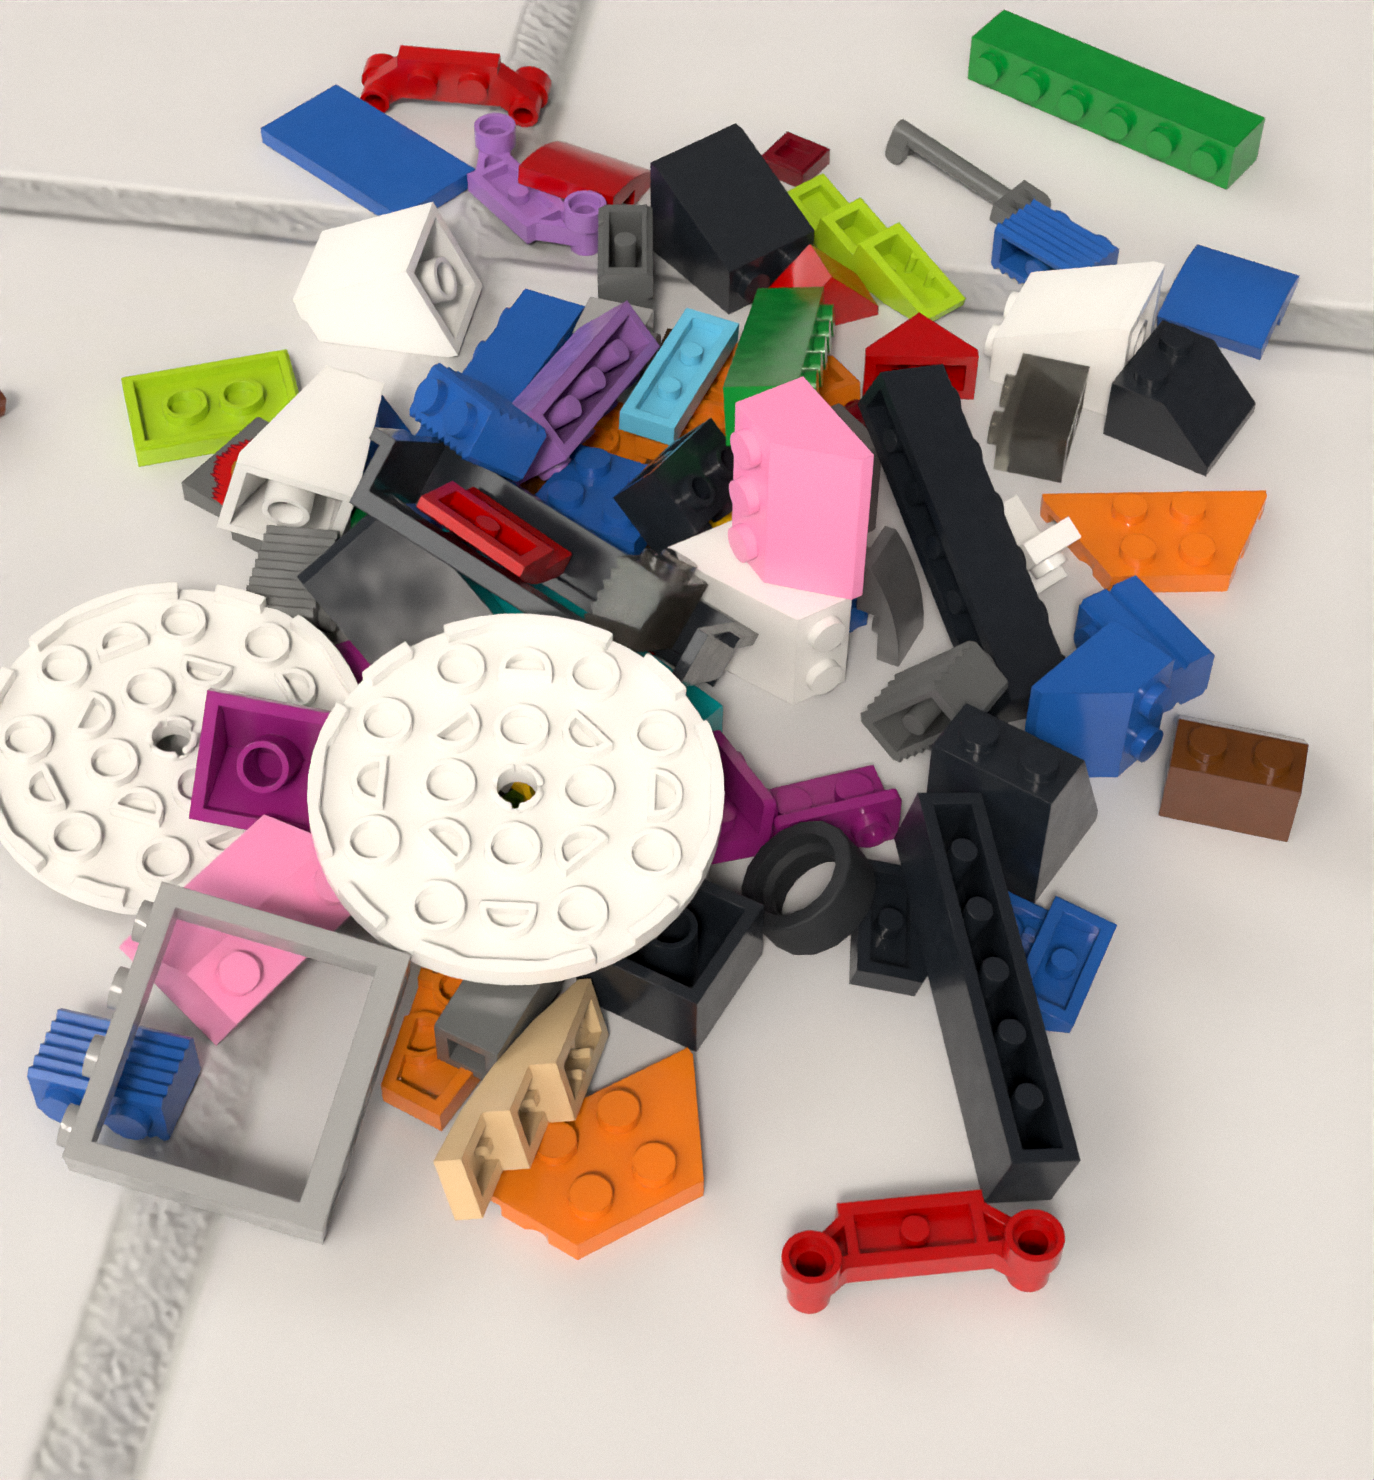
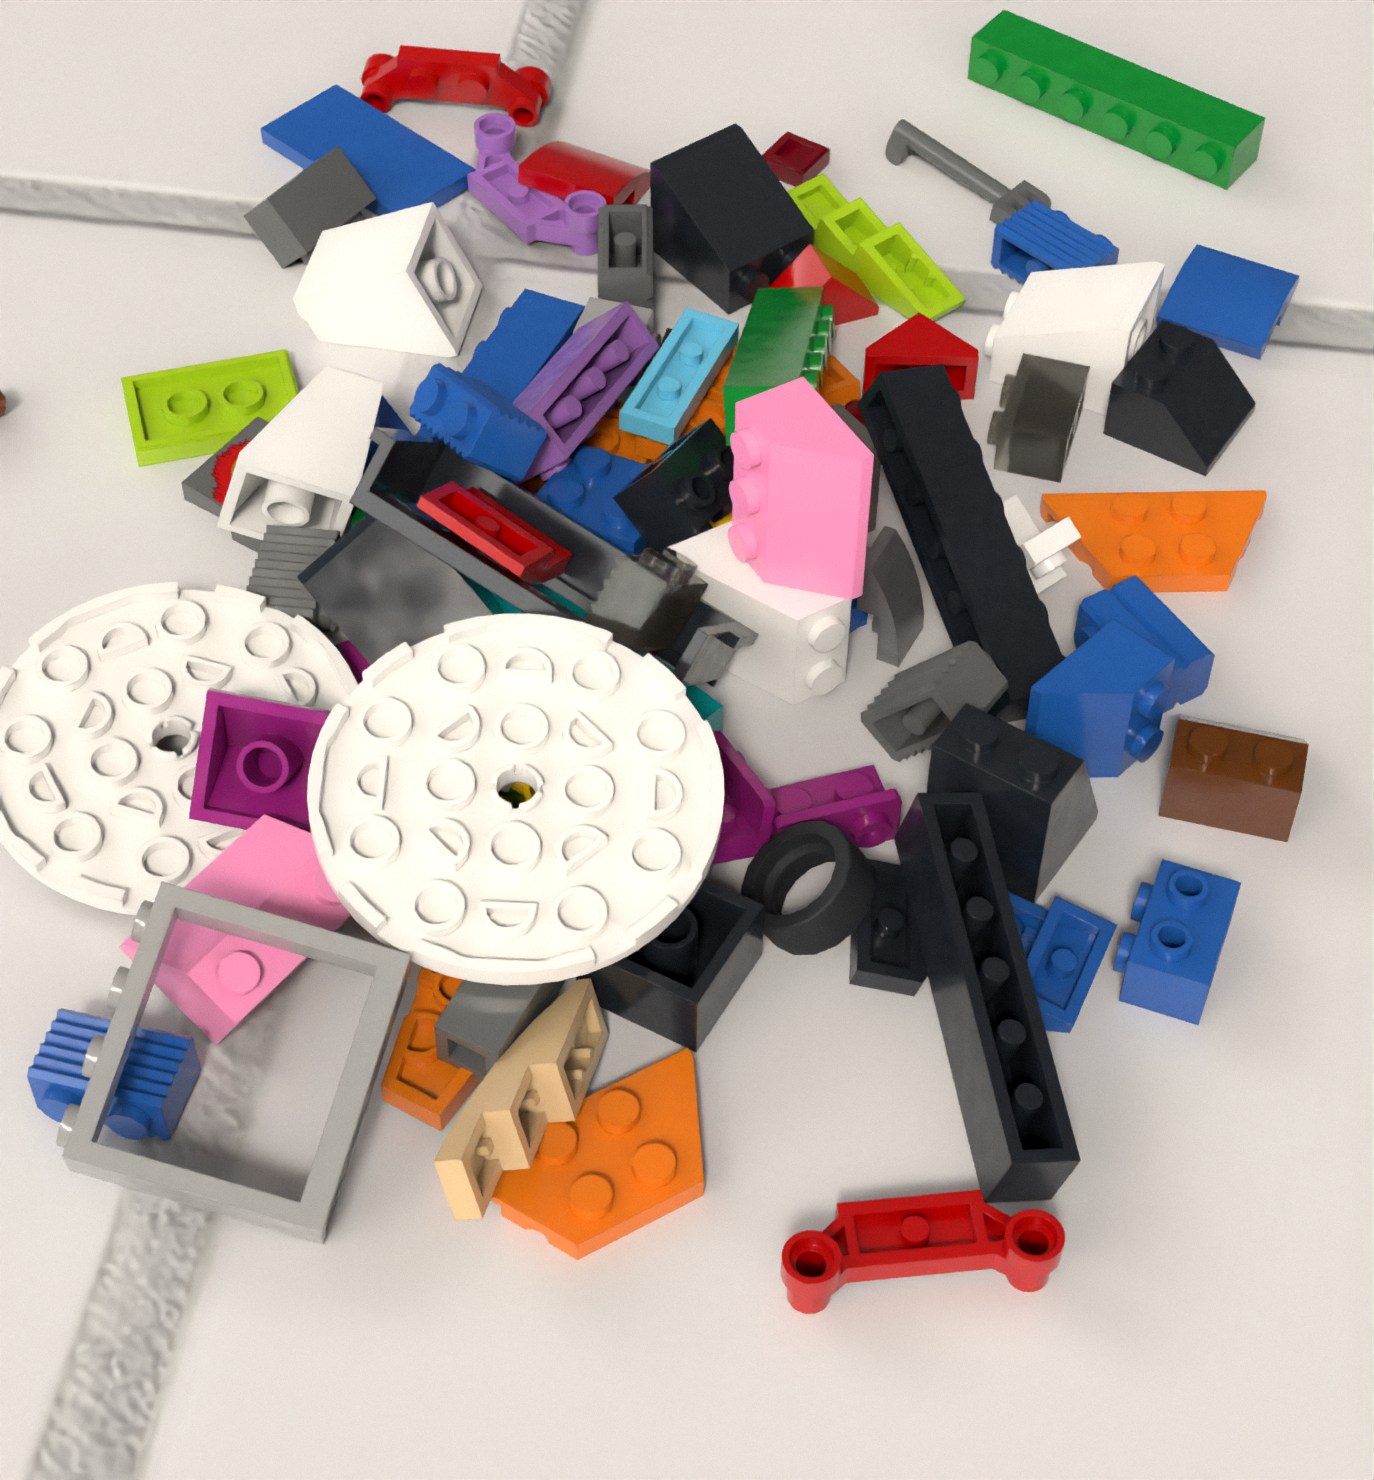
(313, 201): none -> dark grey brick
(1177, 940): none -> blue brick

